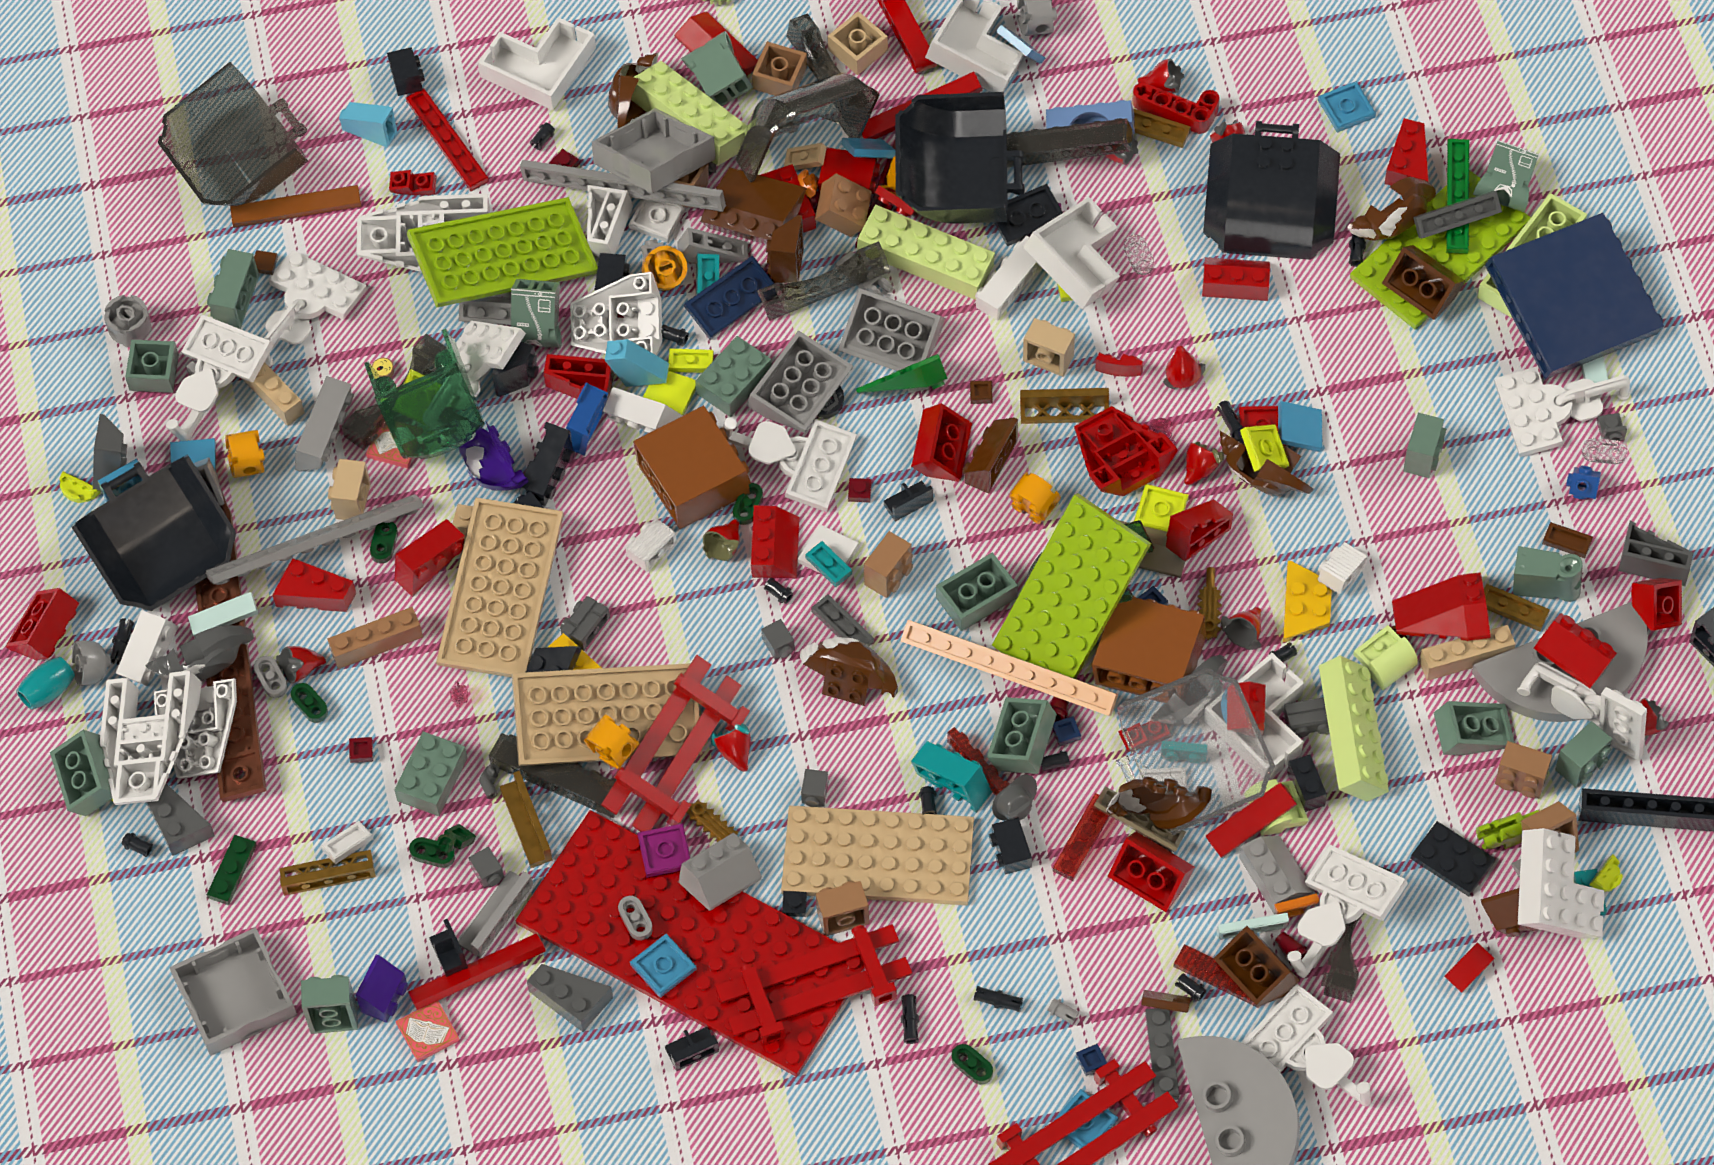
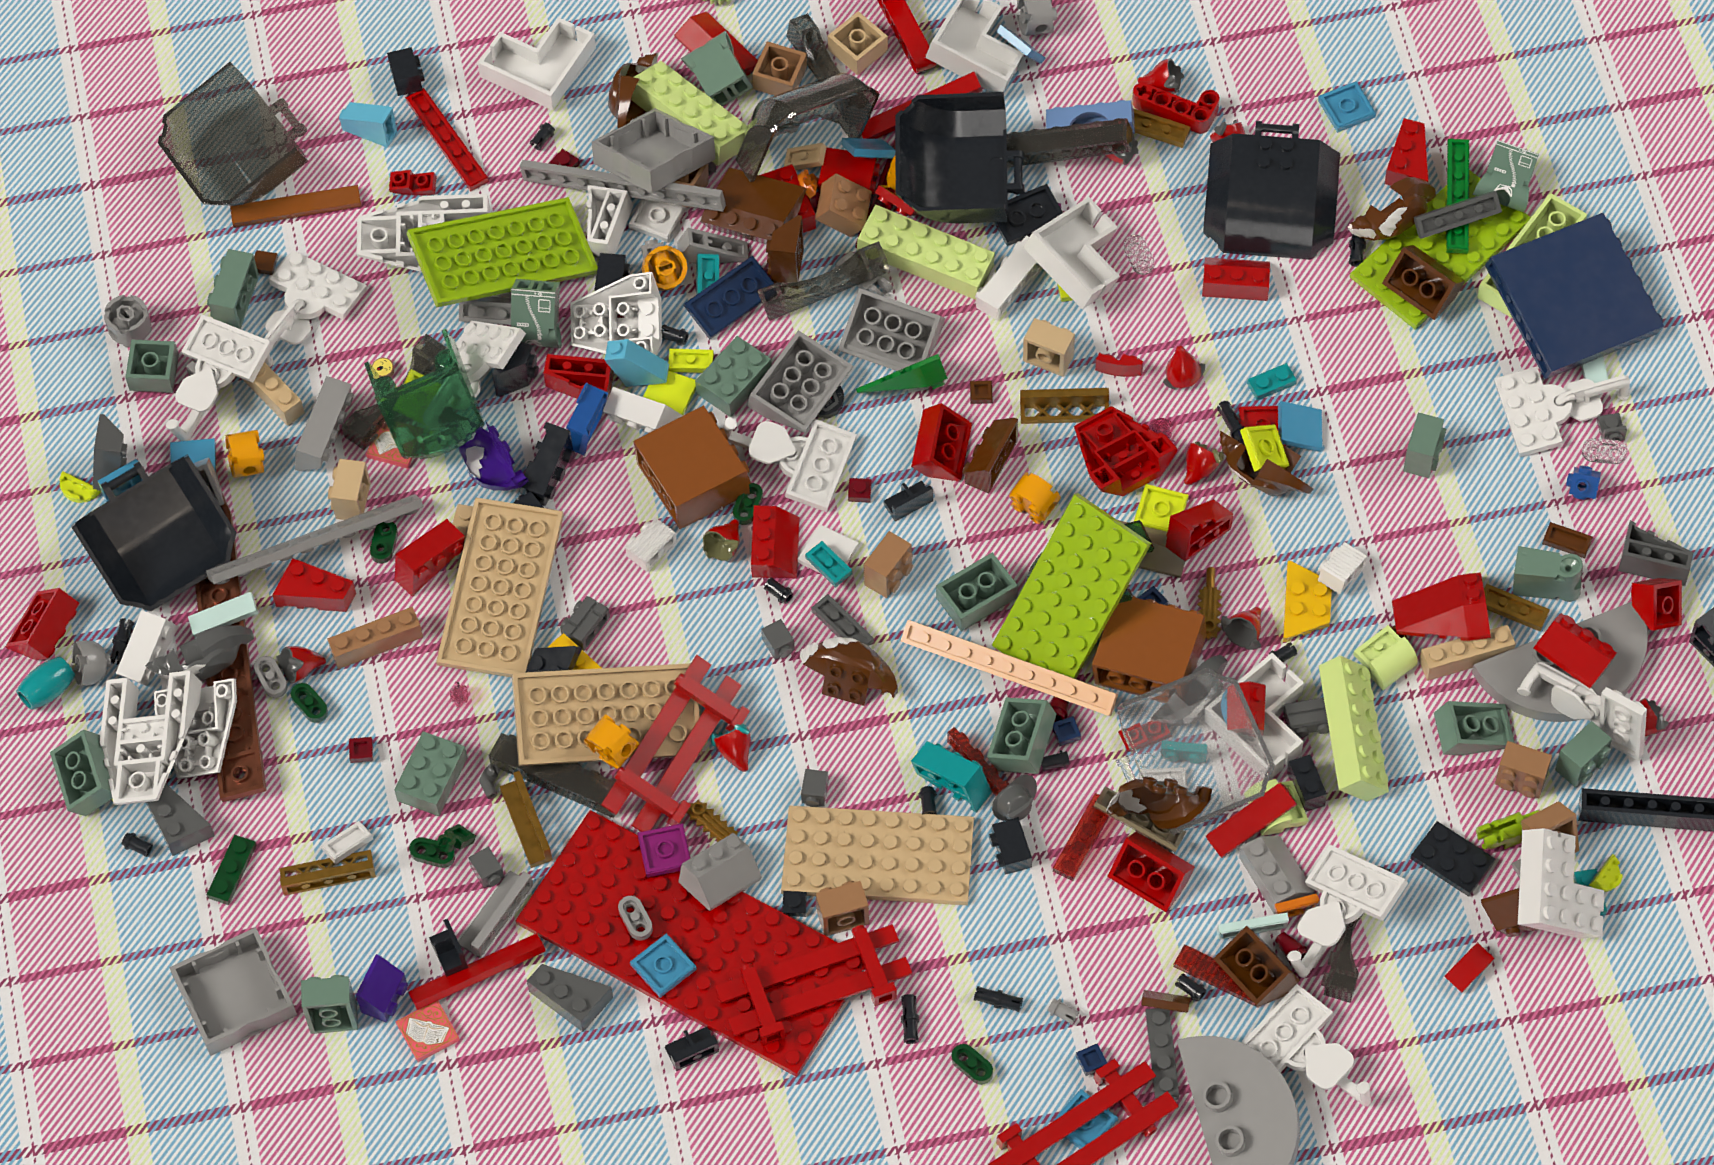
(1271, 381): none -> teal plate

